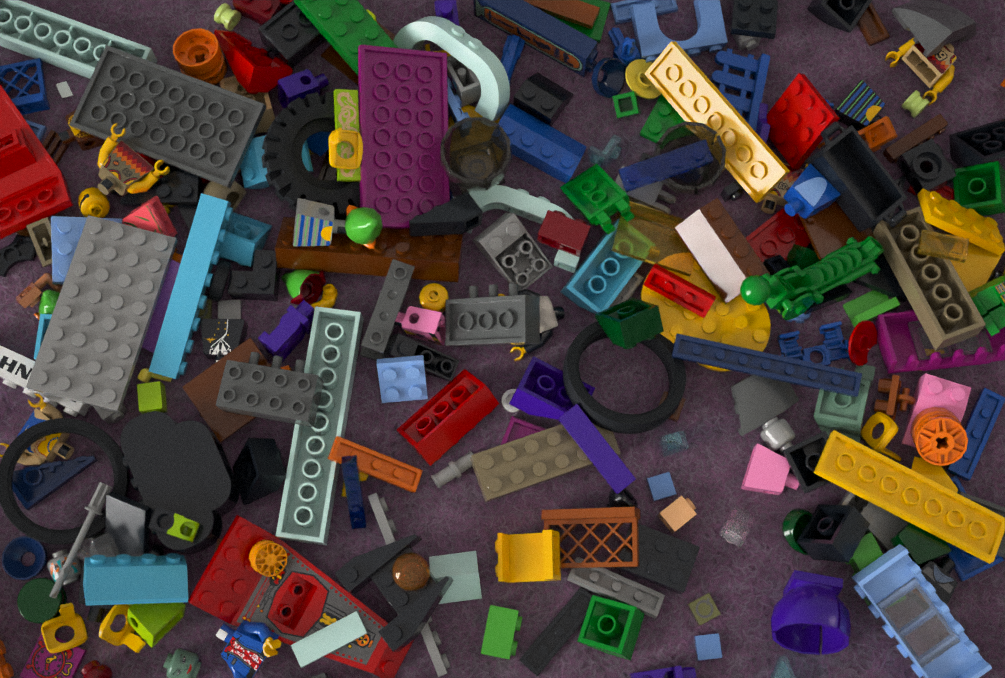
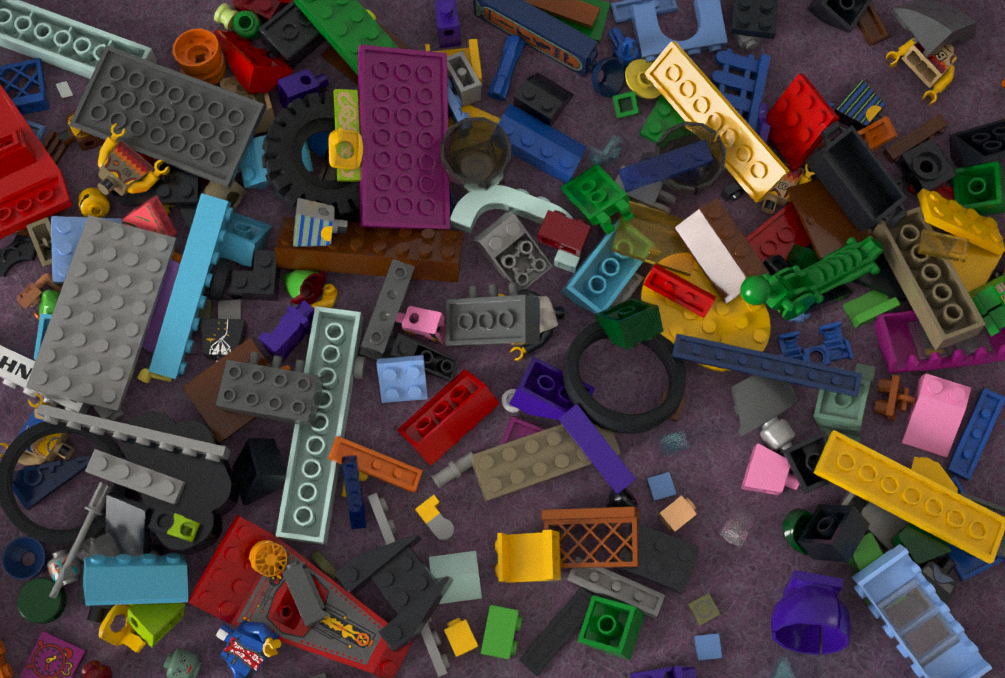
(67, 618): yellow piece -> none
(135, 477): none -> light grey plate
(142, 435): none -> light grey plate
(152, 397): lime brick -> none
(247, 24): none -> green head
(305, 593): none -> dark grey window
(324, 564): none -> olive tile
(329, 639): light aqua tile -> none
(359, 367): none -> light grey tile
(363, 225): bright green hat -> none
(410, 571): clear orange hair -> none
(437, 293): yellow head -> none
(440, 527): none -> leg
(450, 218): black slope -> none
(460, 637): none -> yellow brick
(467, 50): light aqua arch -> none
(809, 194): blue torso -> none
(861, 341): red dish -> none
(890, 431): yellow piece -> none
(915, 104): yellowish green wheel -> none
(940, 423): orange wheel -> none

